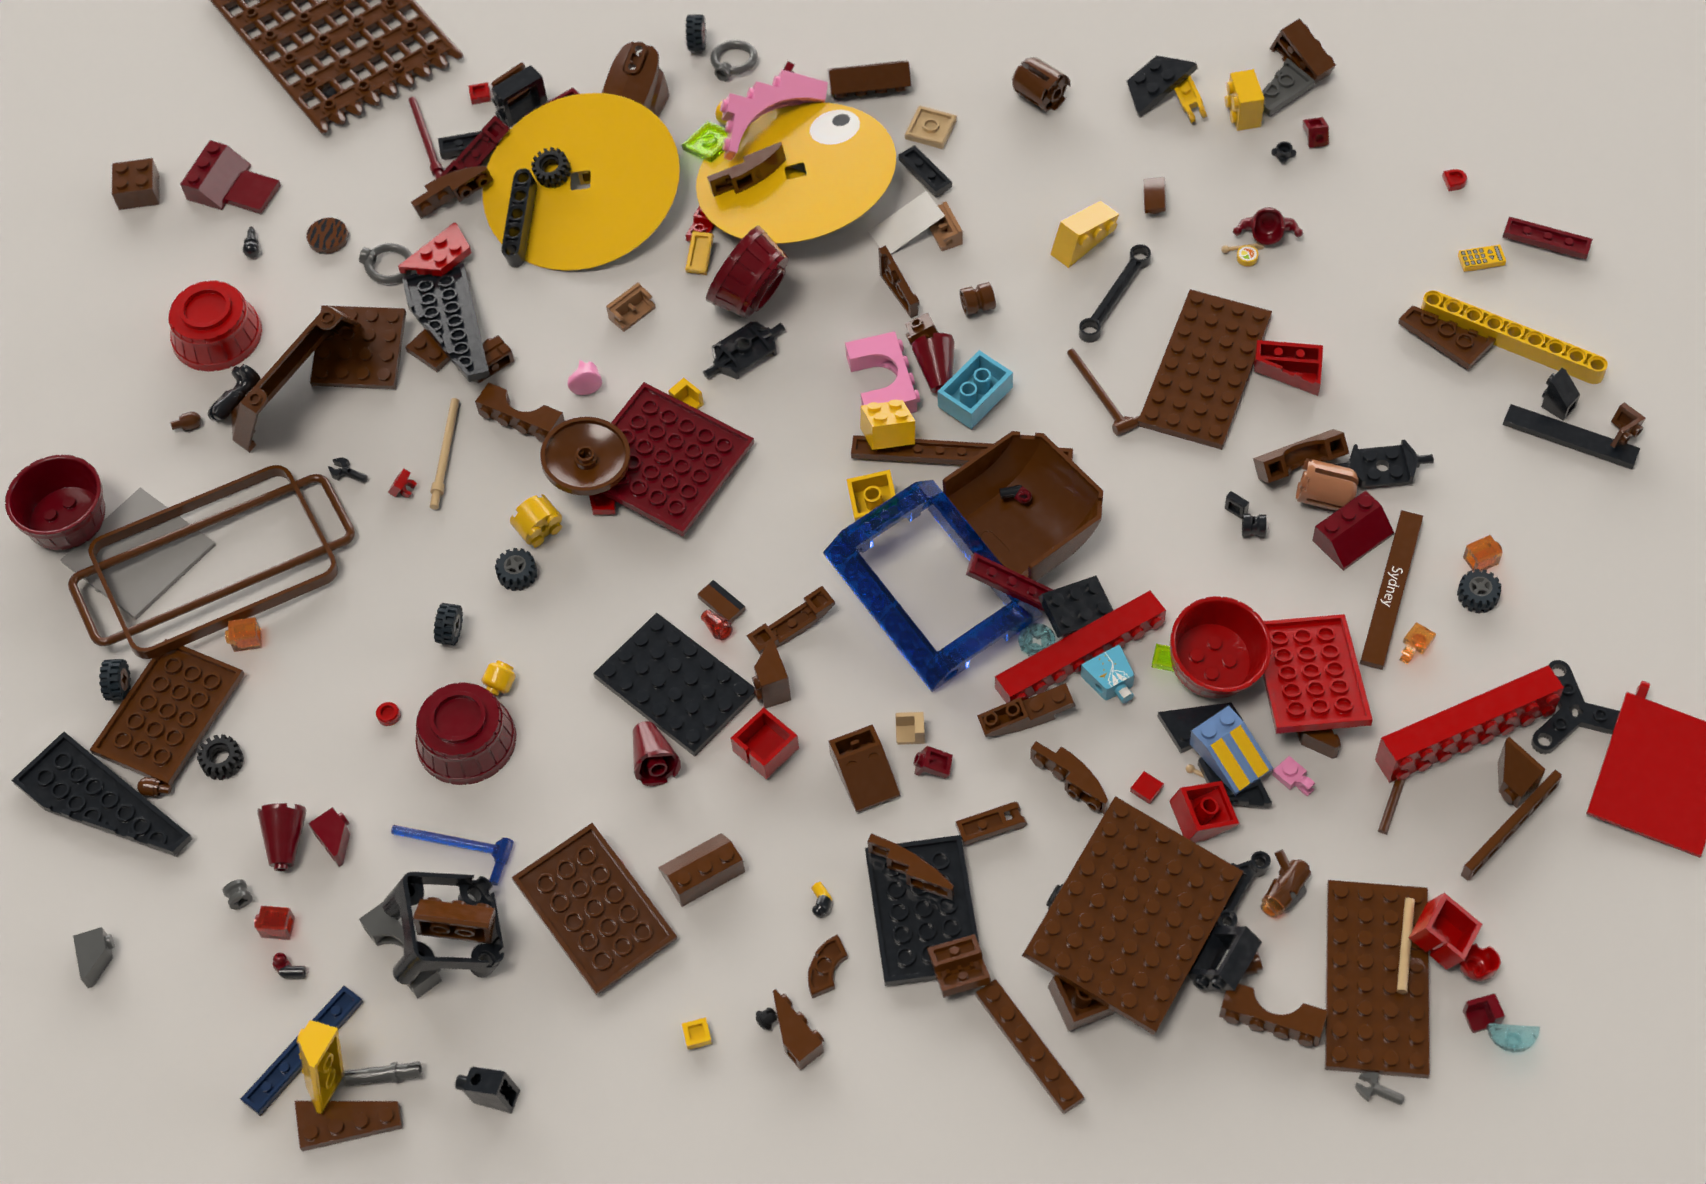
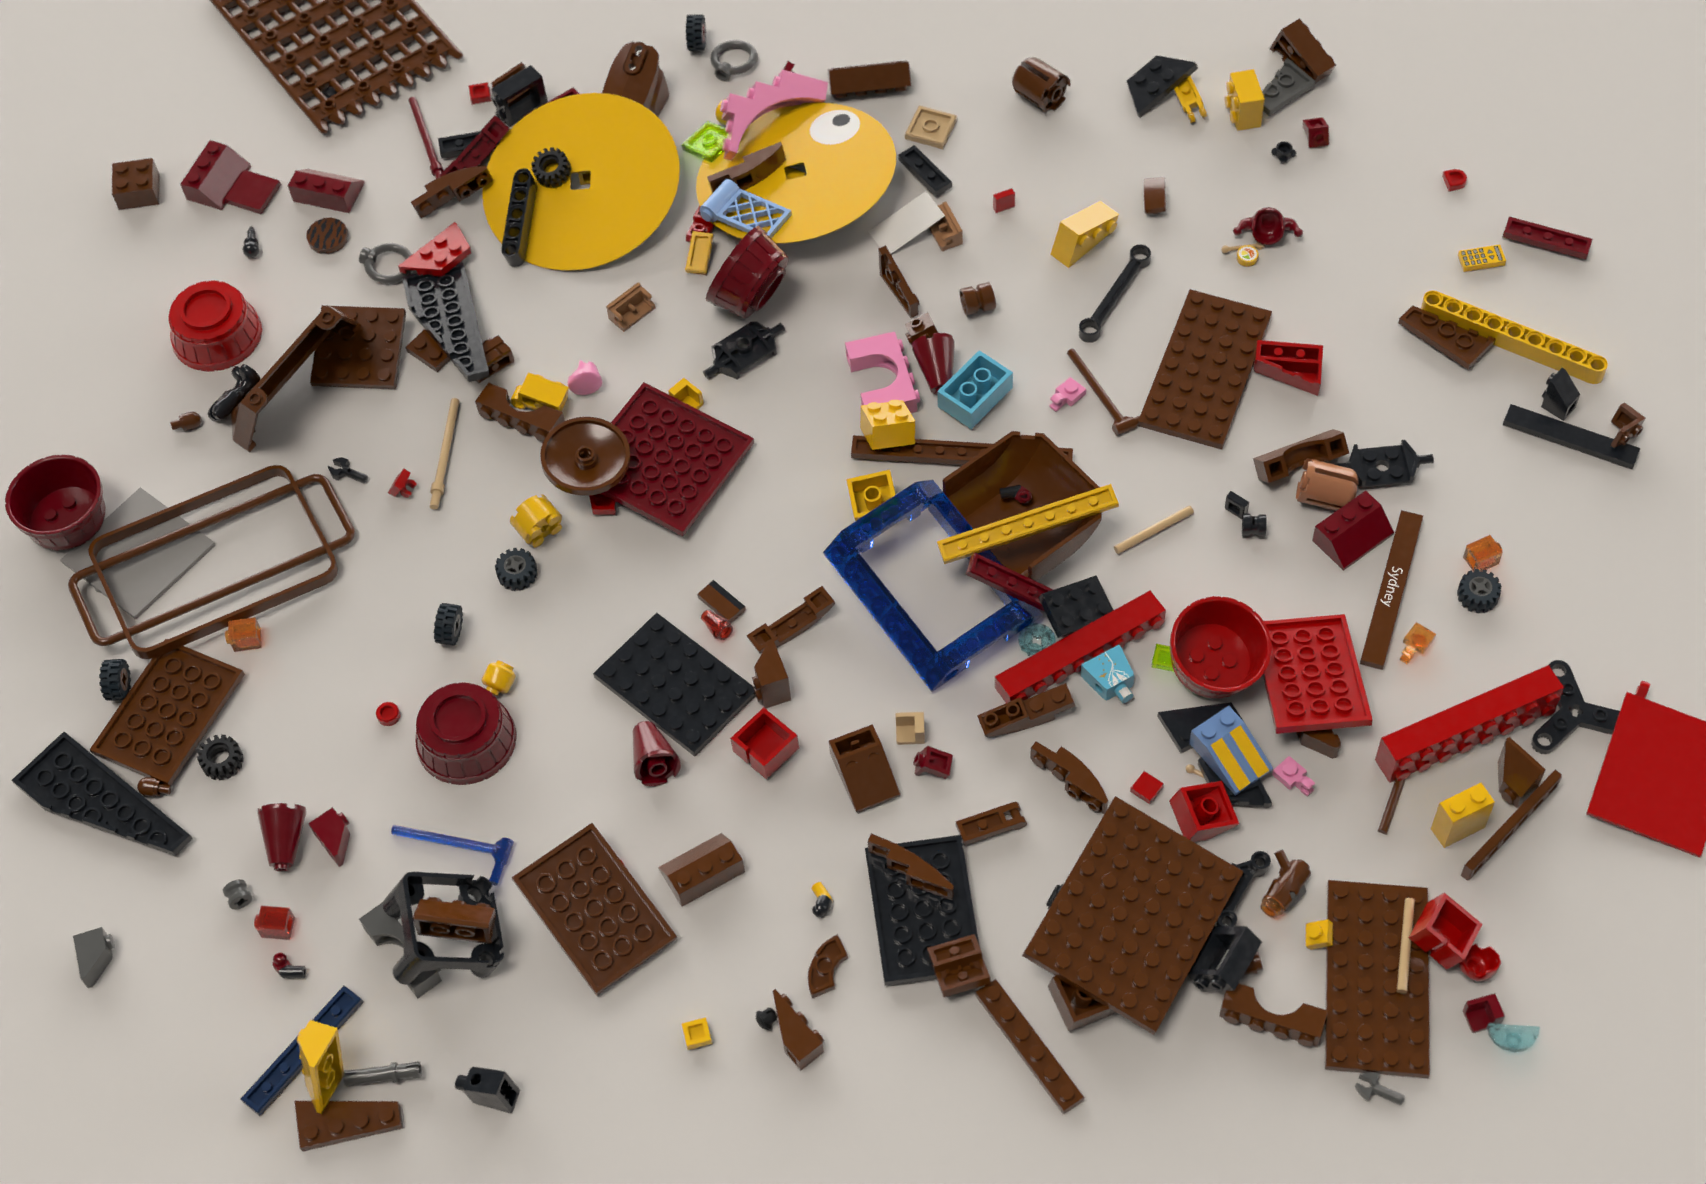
(324, 189): none -> dark red slope
(538, 392): none -> yellow hinge
(725, 200): none -> light blue piece
(1004, 200): none -> red tile
(1027, 524): none -> yellow tile
(1067, 392): none -> bright pink plate
(1152, 530): none -> tan bar
(1319, 934): none -> yellow plate
(1462, 815): none -> yellow brick

